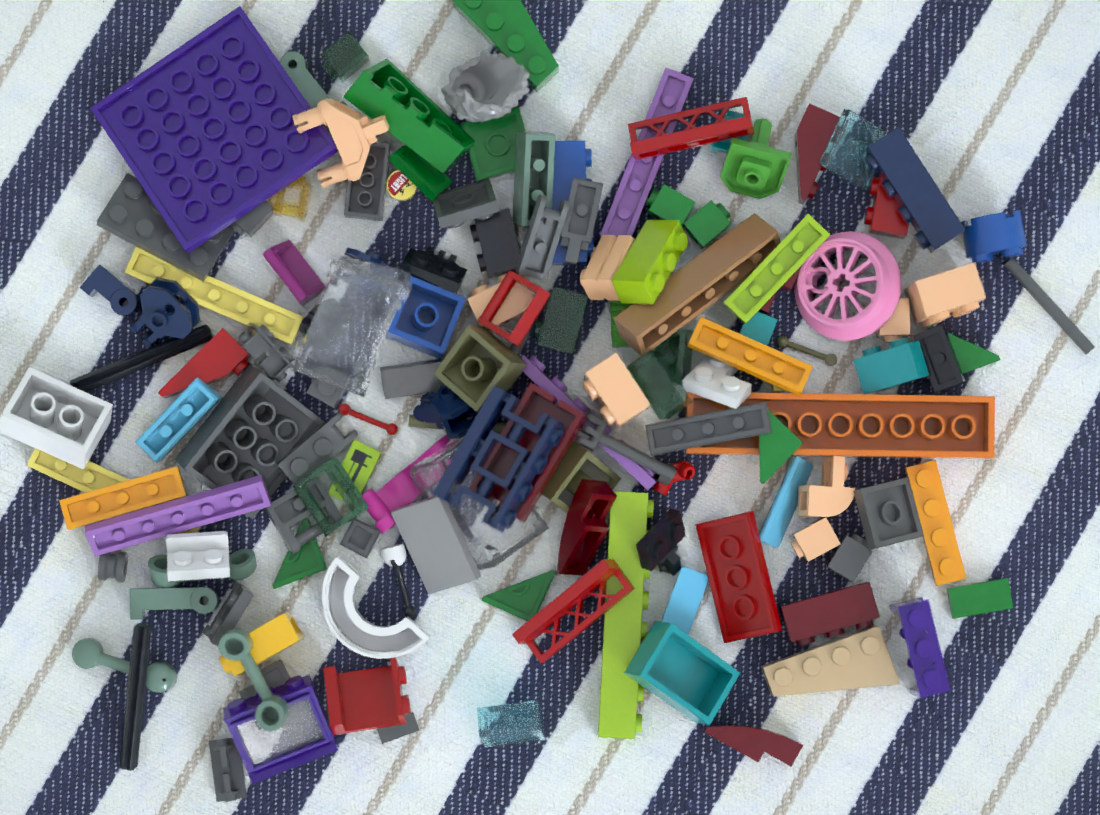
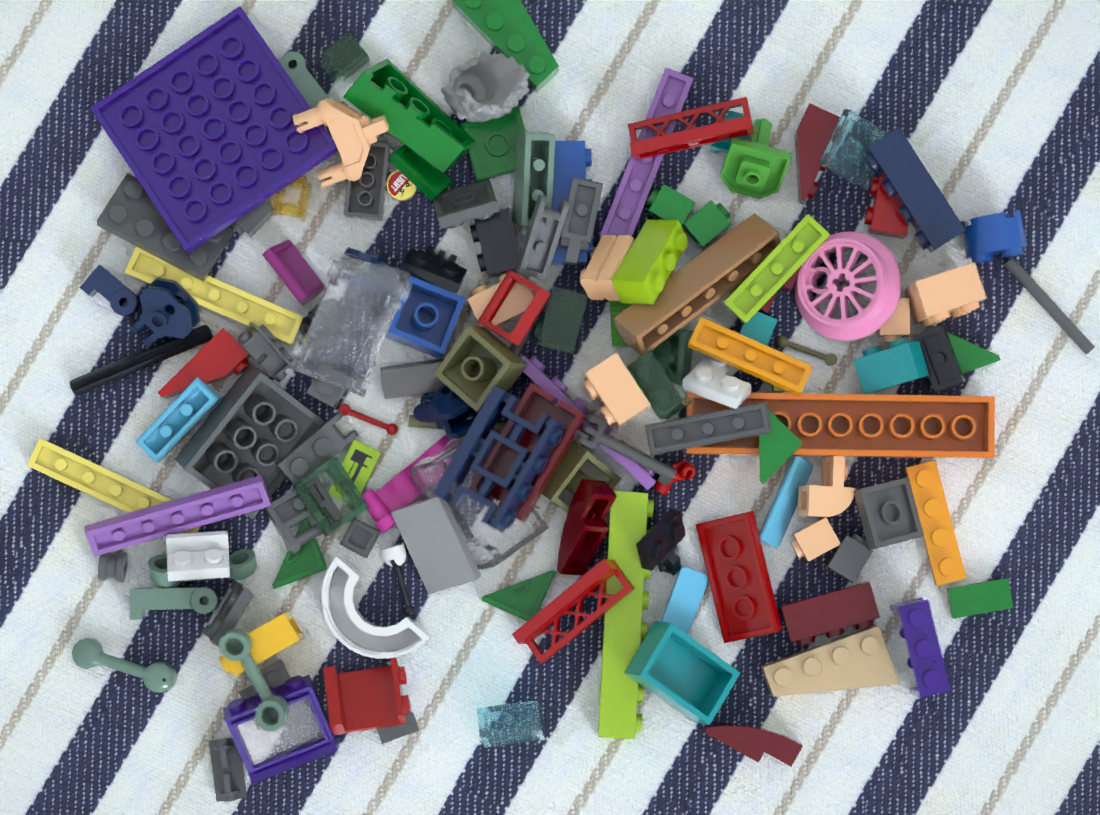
(56, 418): white brick -> none
(123, 498): light orange plate -> none
(135, 696): black axle -> none

